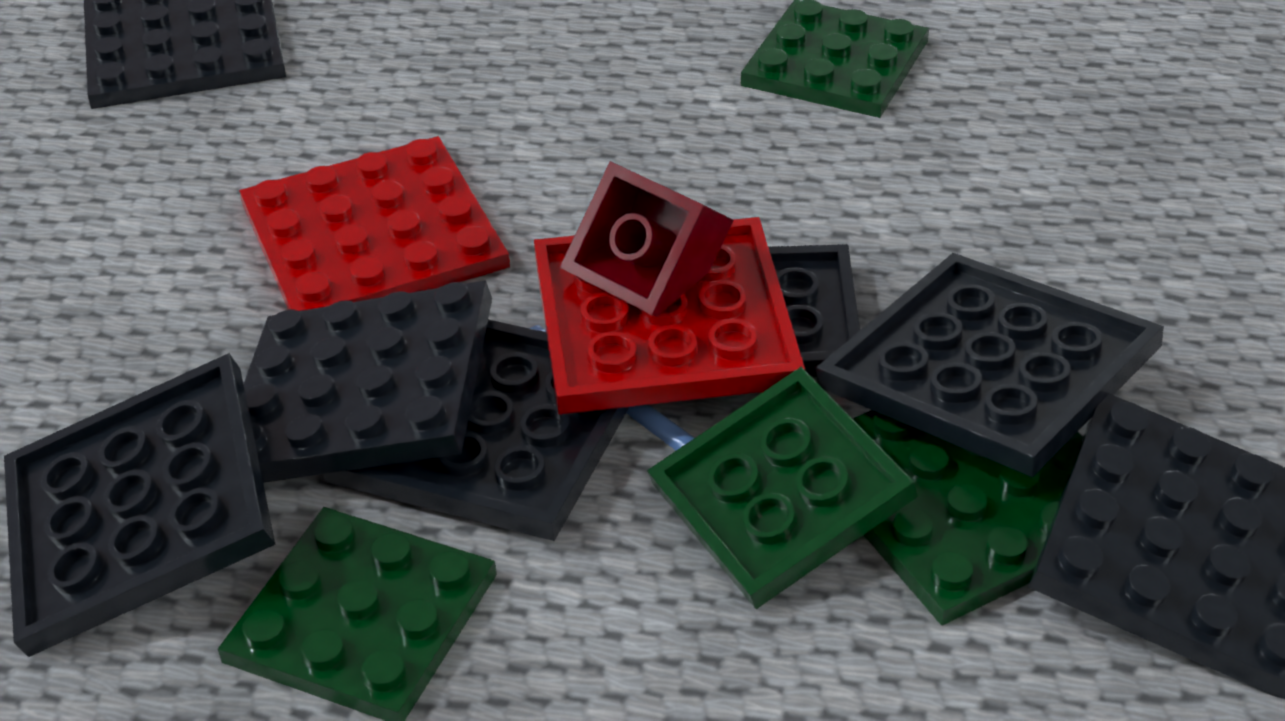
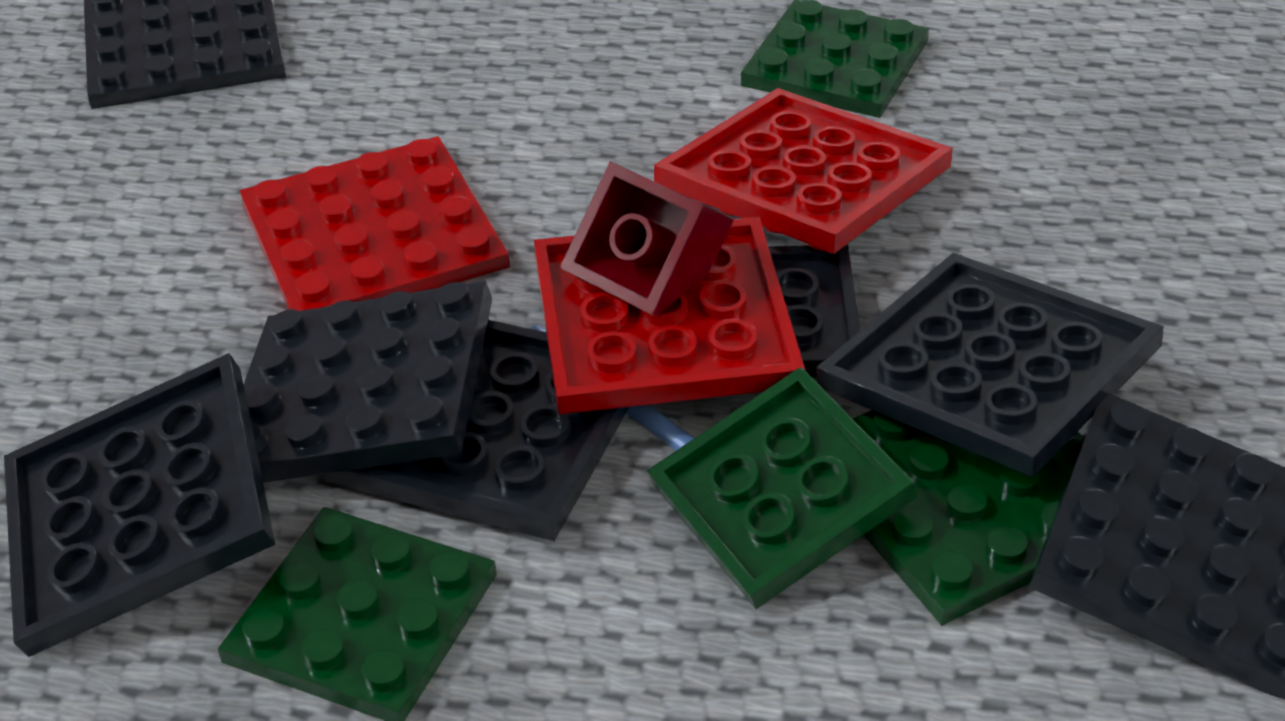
(804, 169): none -> red plate

